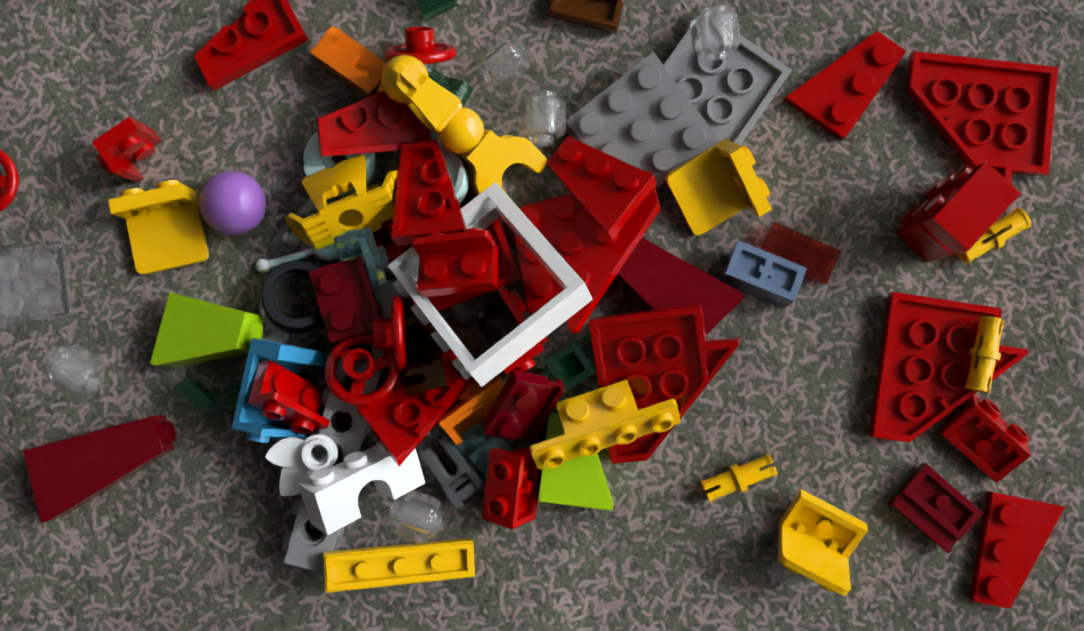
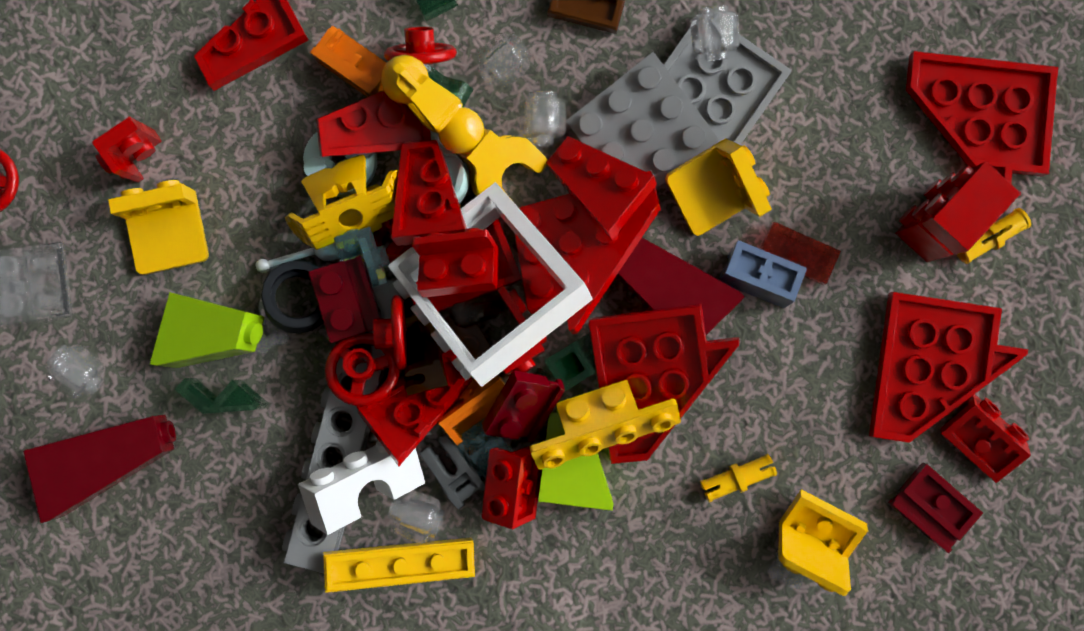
(232, 203): medium lavender piece -> none
(287, 398): red bracket -> none
(288, 356): dark azure panel -> none
(299, 461): white plate -> none
(848, 85): red wing -> none
(984, 354): yellow pin -> none
(1009, 545): red wing -> none

